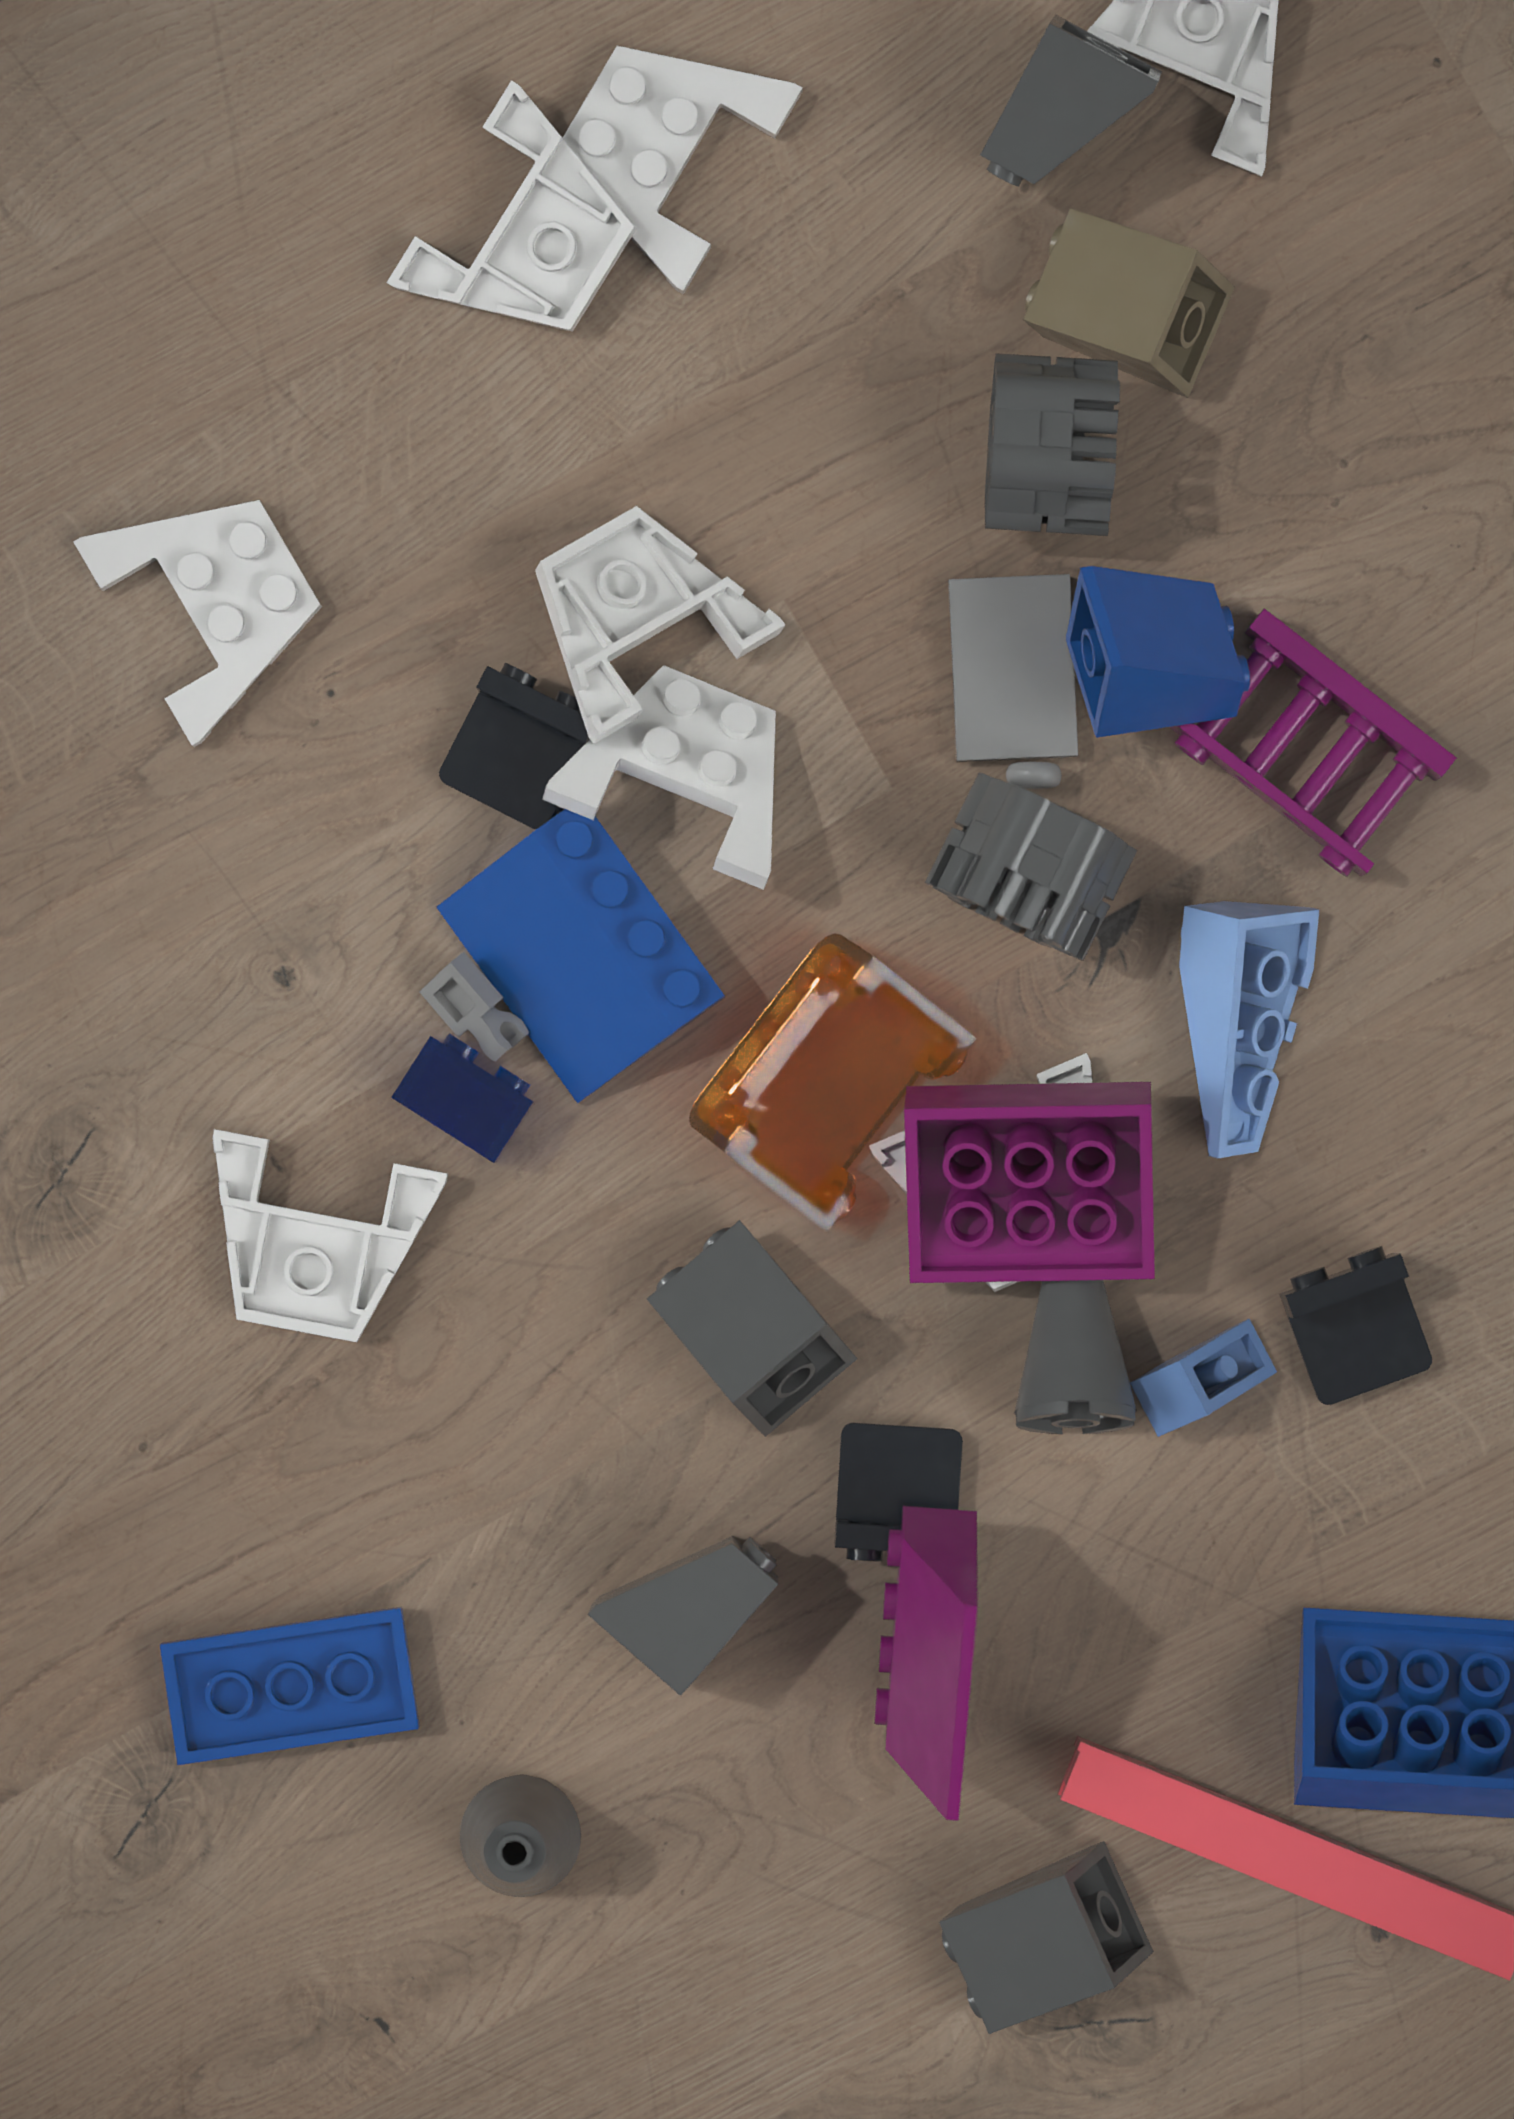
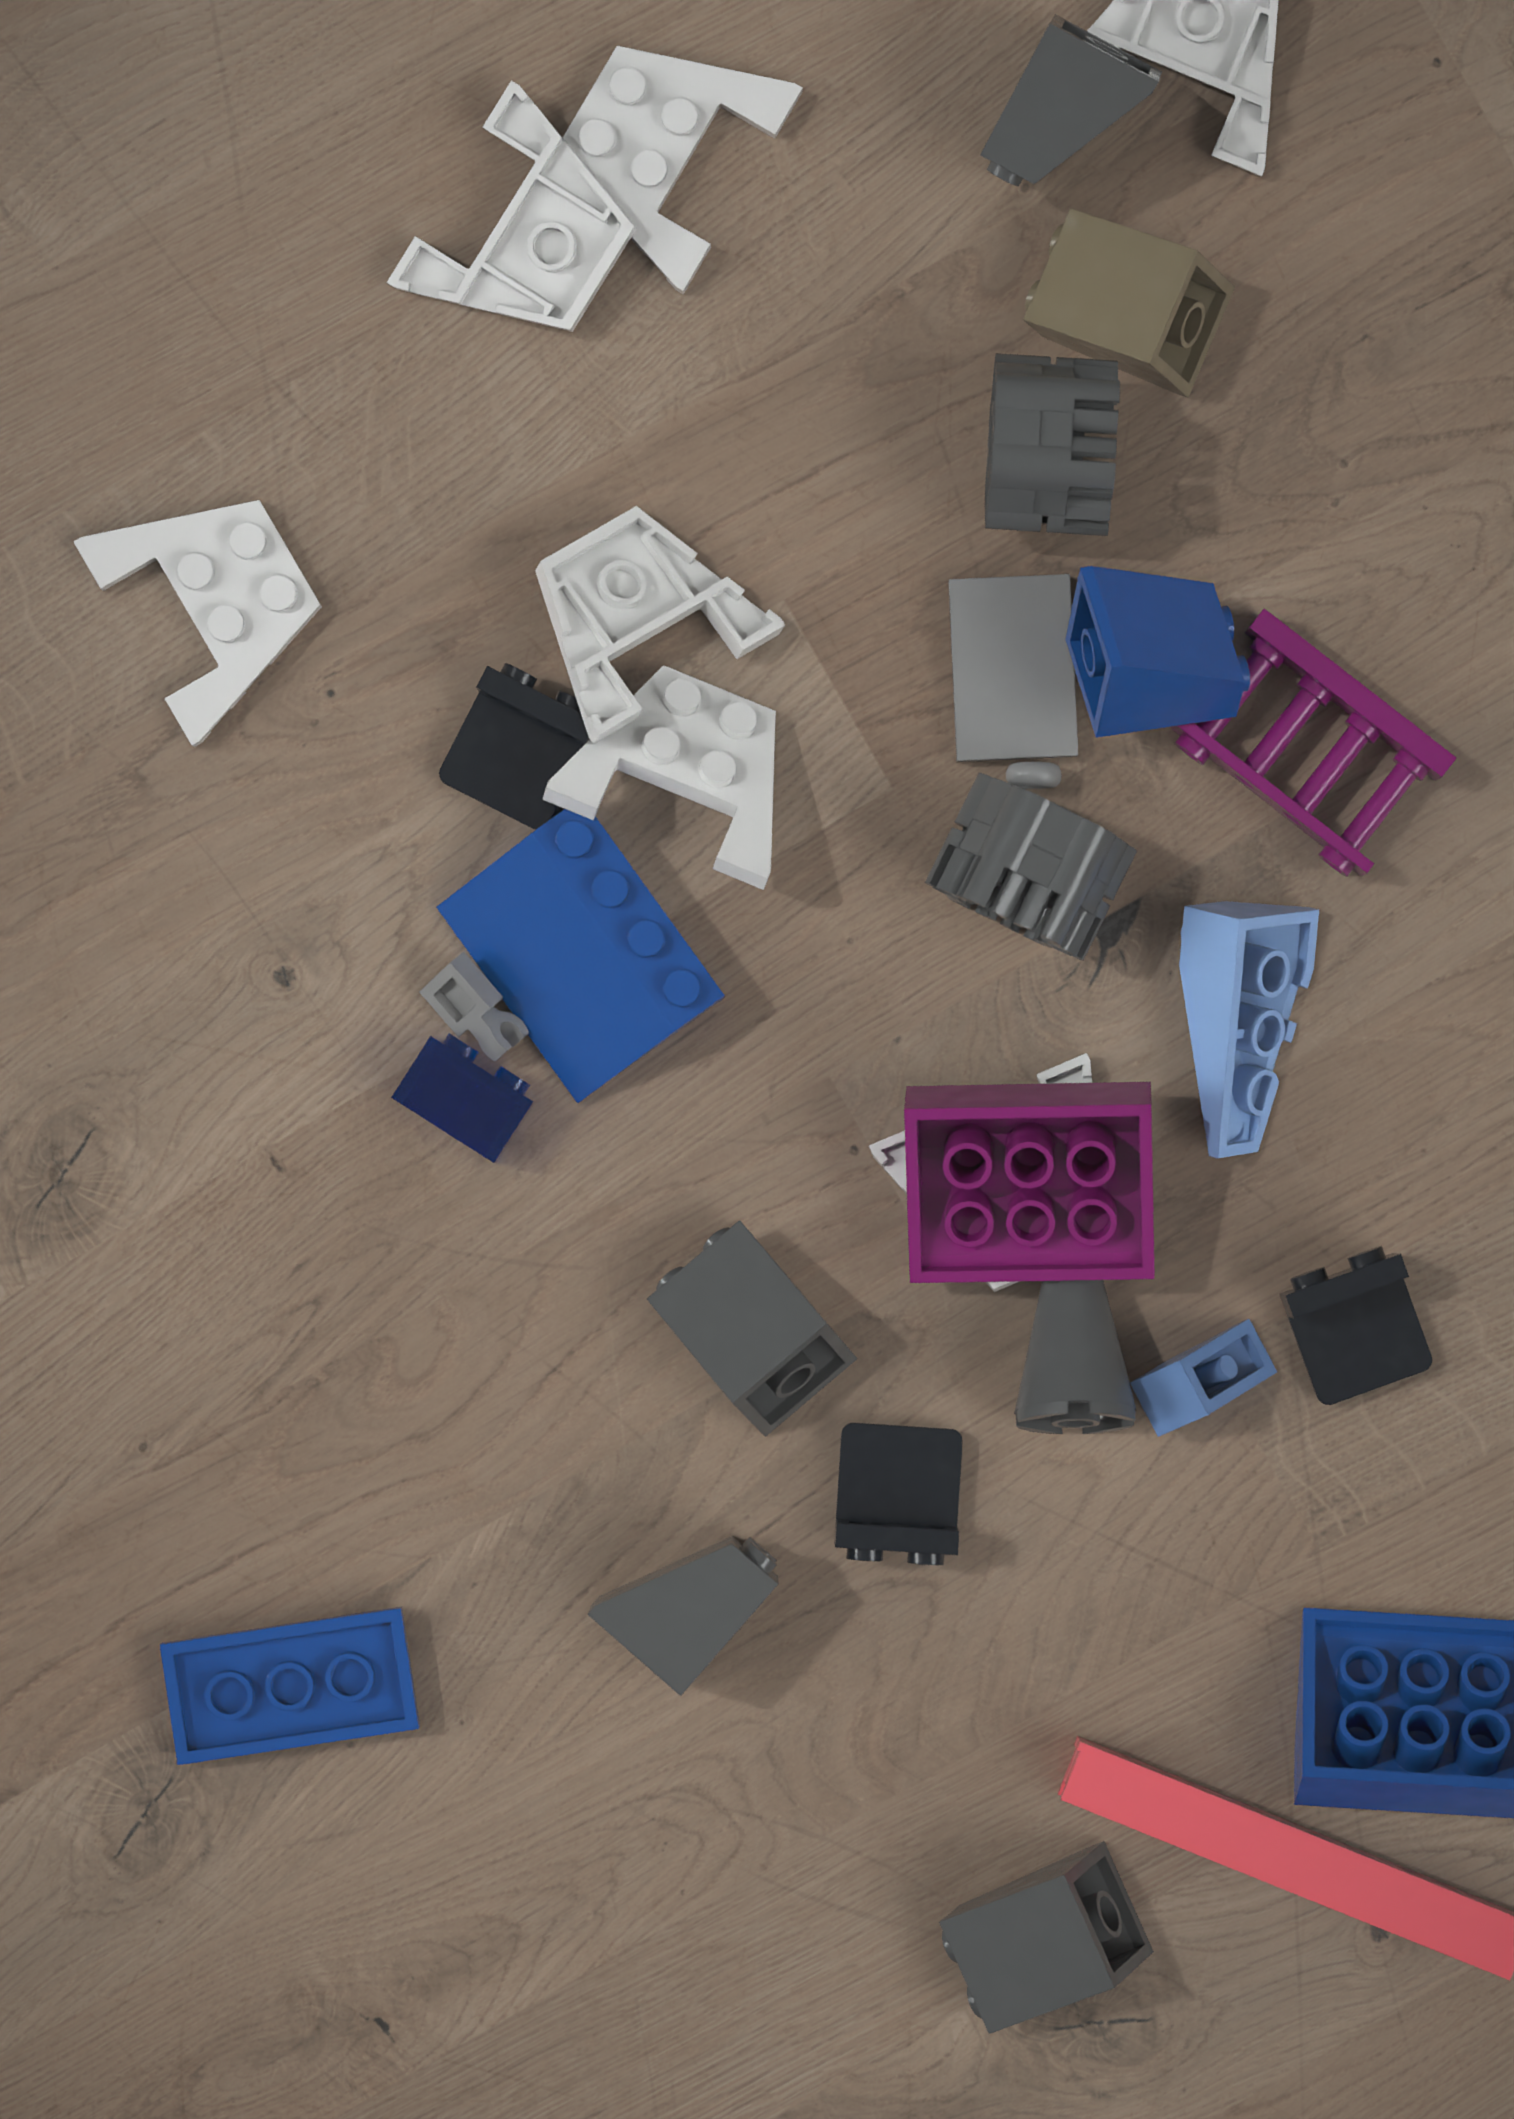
(308, 1266): white wing -> none
(525, 1812): dark grey cone -> none
(825, 1075): clear orange windscreen -> none
(930, 1649): magenta slope -> none

